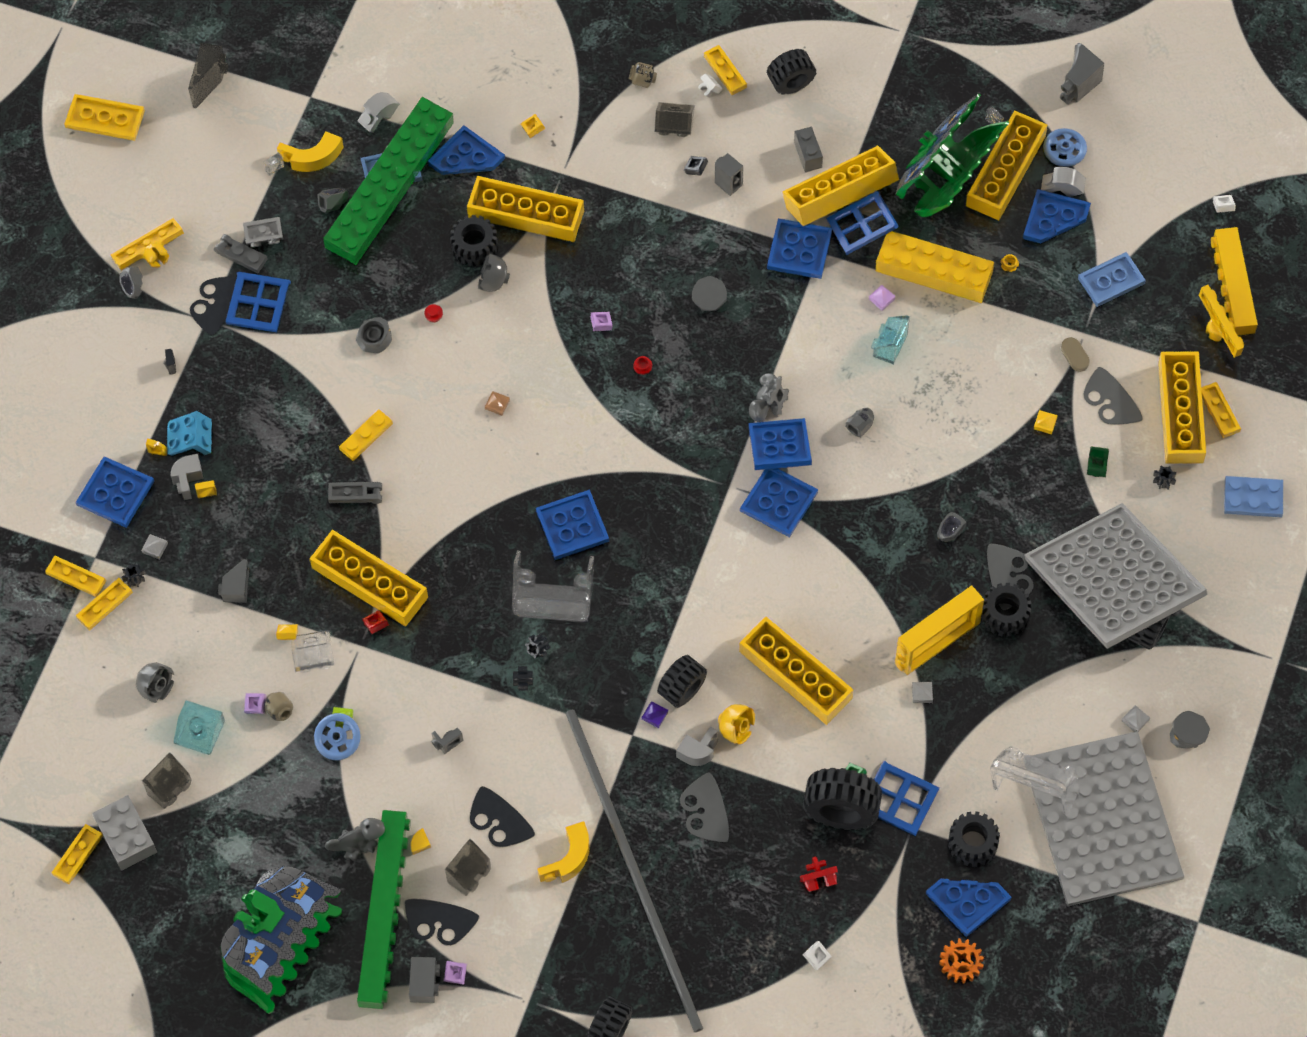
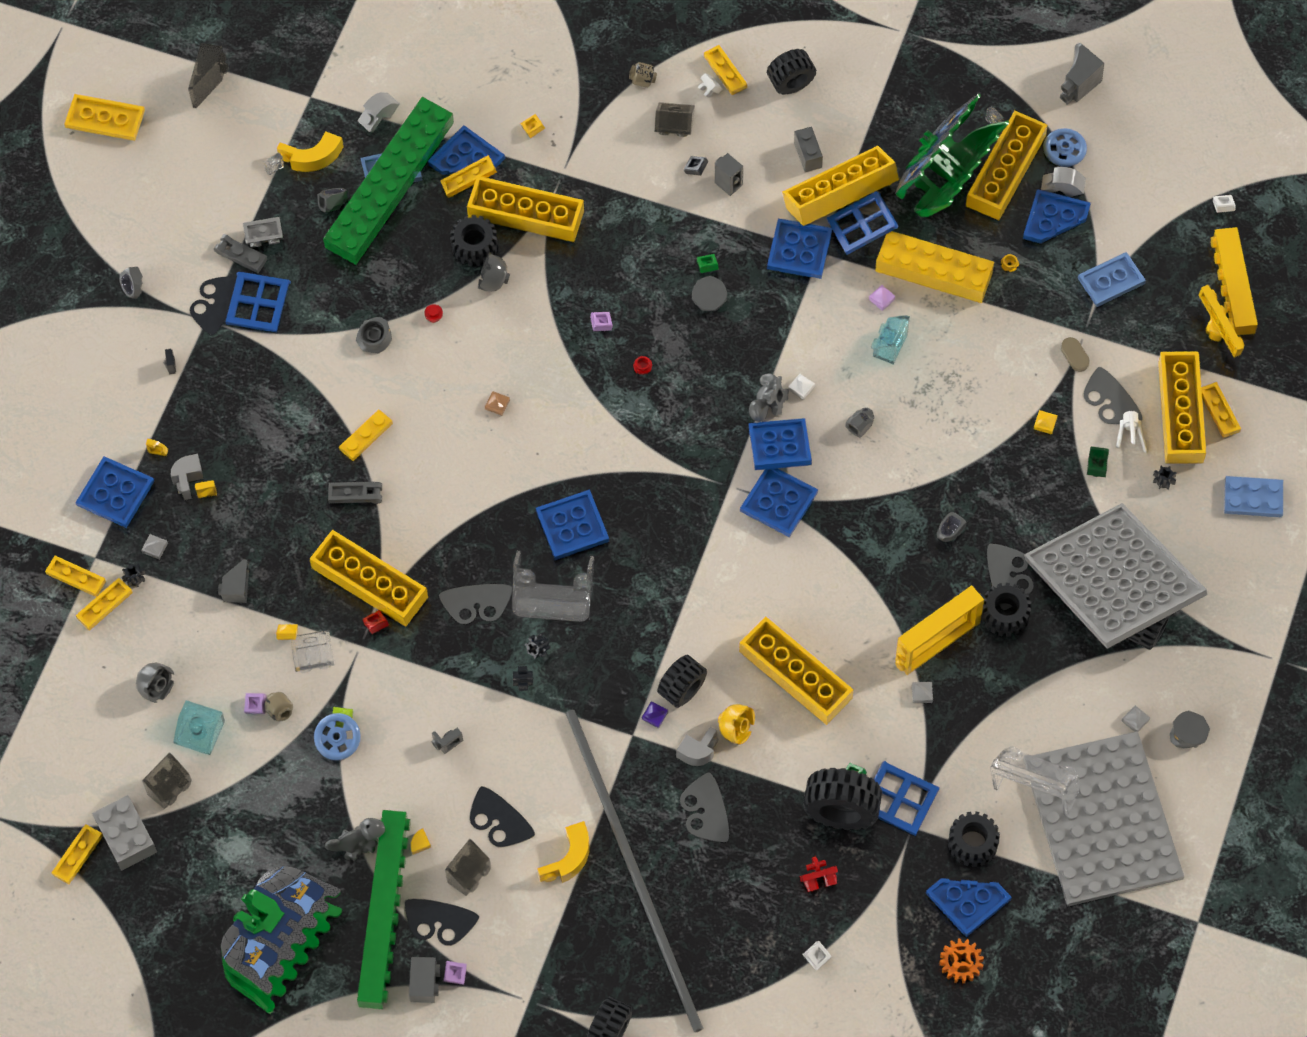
(149, 246): yellow plate -> none
(188, 433): dark azure bracket -> none
(467, 176): none -> yellow plate
(486, 595): none -> dark grey piece
(707, 263): none -> green tile
(801, 386): none -> white tile
(1131, 423): none -> white plant

